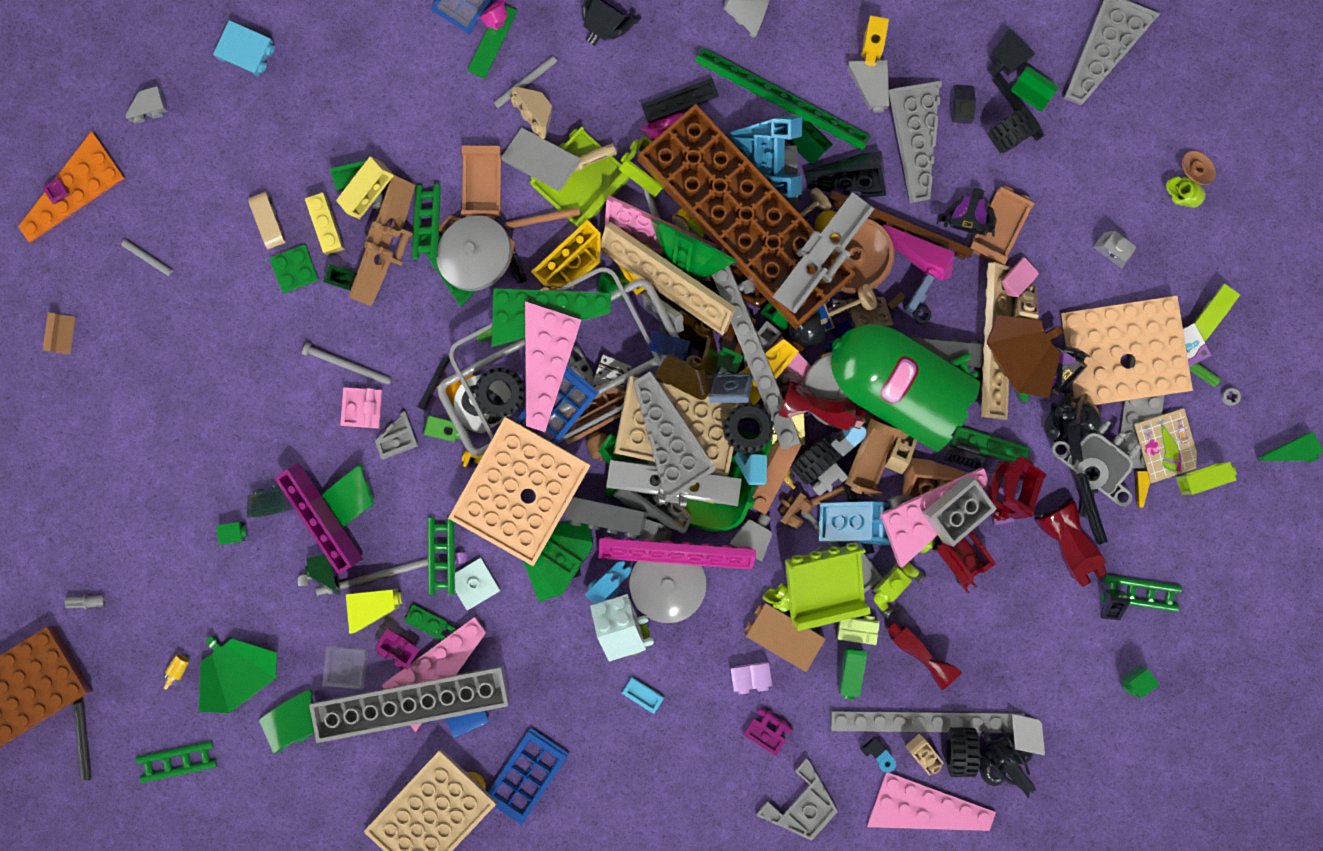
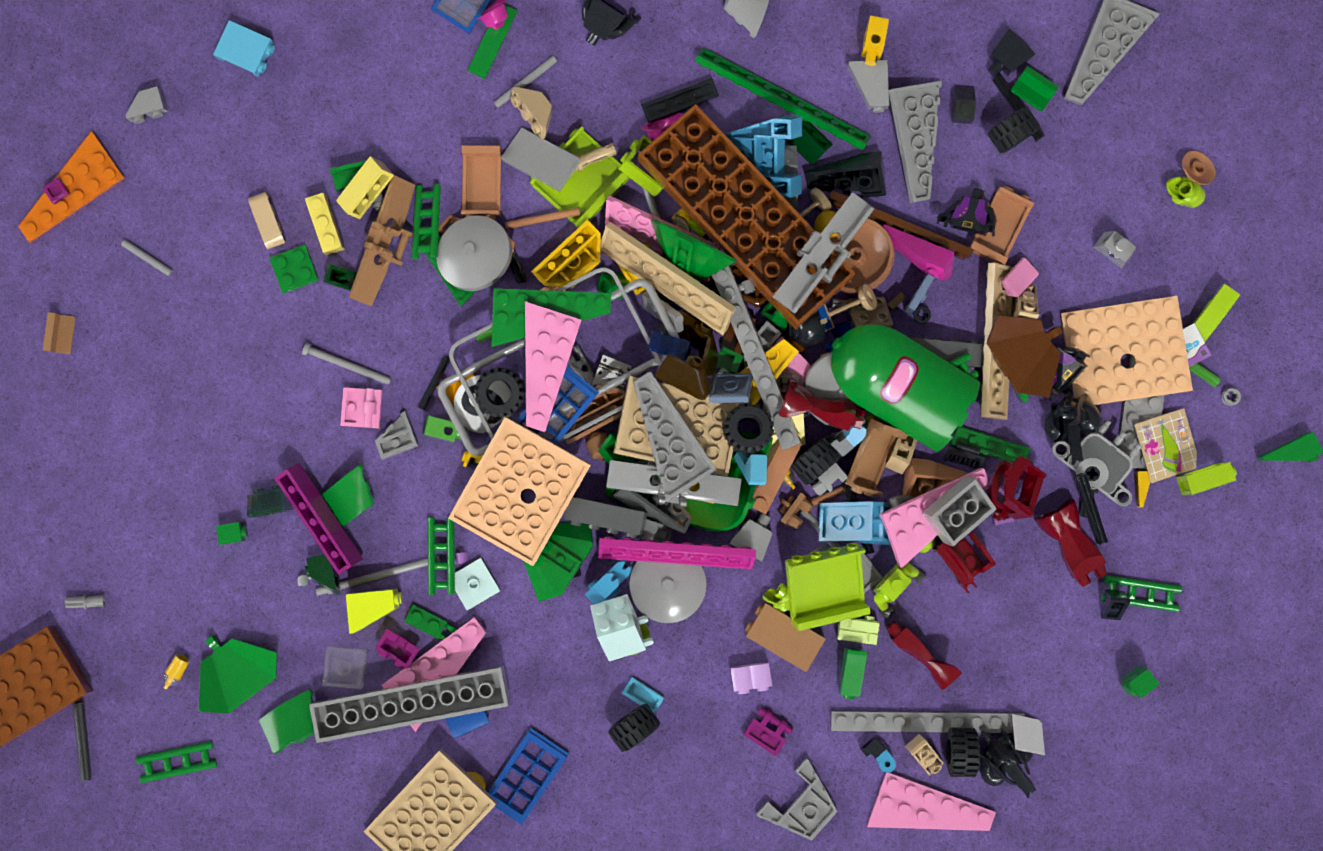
(634, 727): none -> black tyre

